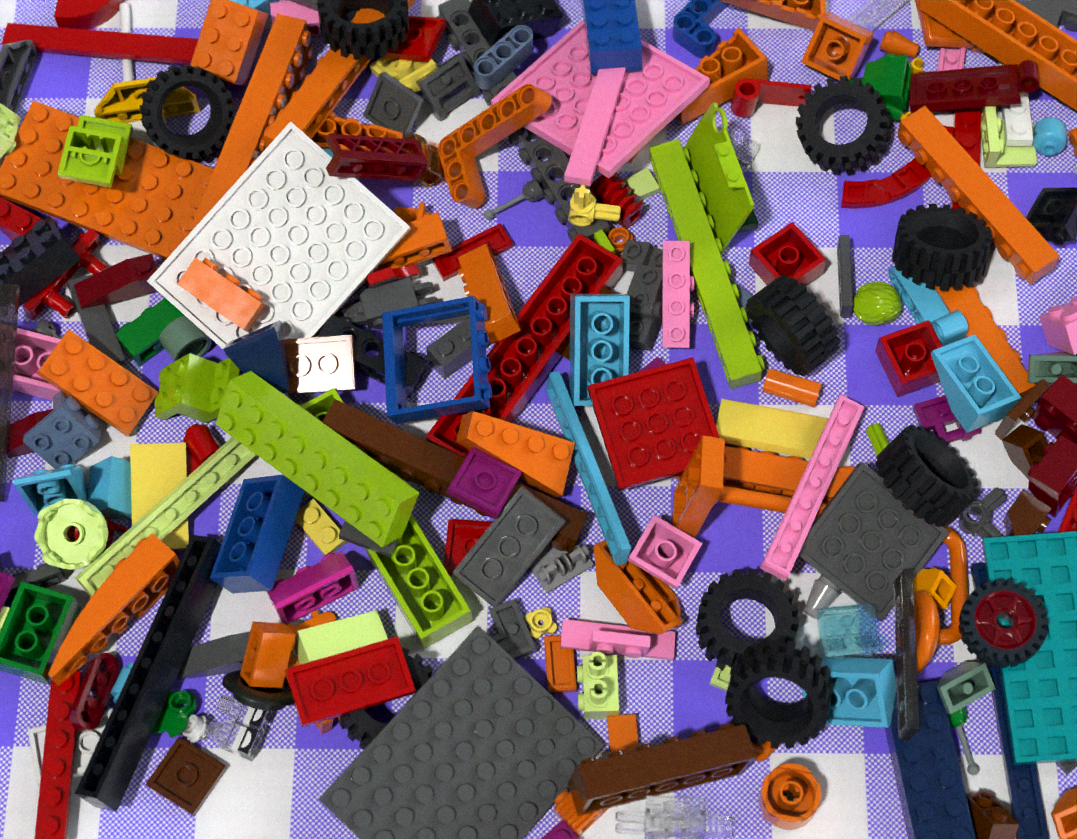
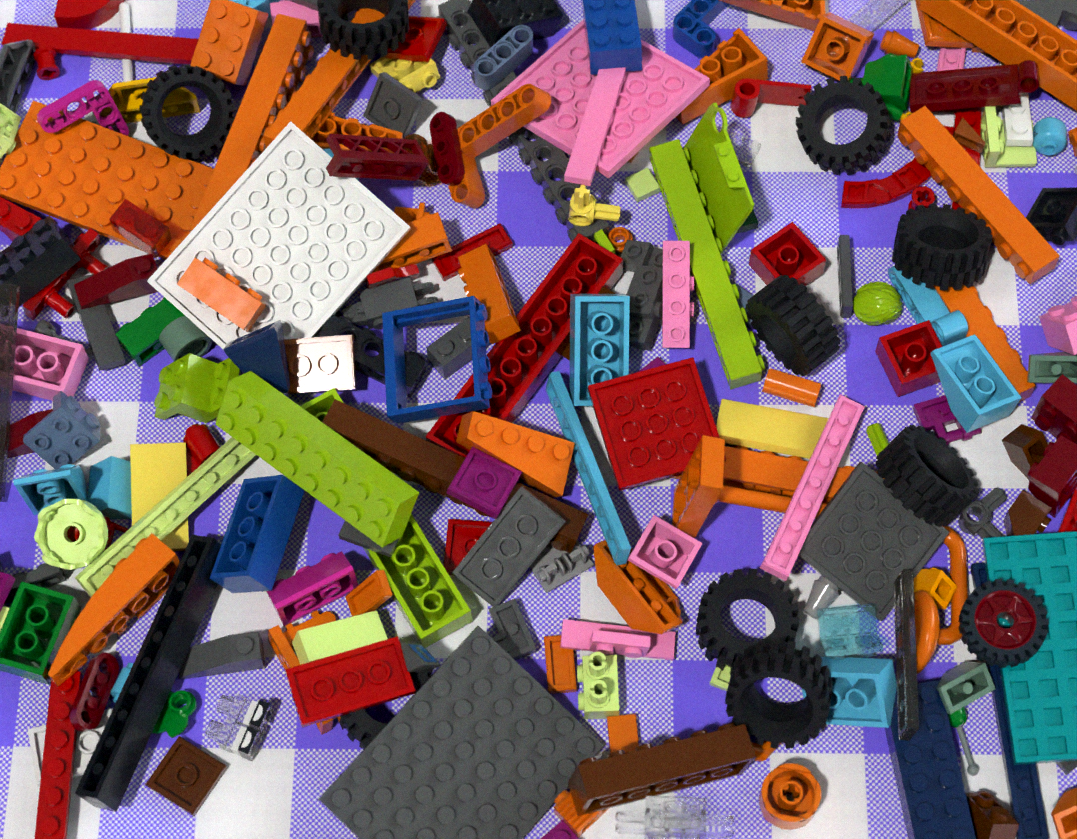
(46, 62): none -> red bush
(93, 104): none -> dark pink beam
(95, 151): lime bracket -> none
(97, 382): orange plate -> none
(140, 228): none -> clear red brick
(196, 728): white plate -> none
(258, 697): pearl dark grey wheel -> none
(267, 654): orange brick -> none
(319, 528): light yellow plate -> none
(369, 594): none -> orange tile
(418, 658): none -> dark grey slope
(444, 80): dark grey plate -> none
(445, 133): none -> dark red plate
(531, 192): hinge -> none
(540, 615): light yellow plate -> none
(612, 193): red piece -> none
(918, 197): none -> red bush
(968, 137): none -> dark orange piece
(1022, 410): reddish brown plate -> none

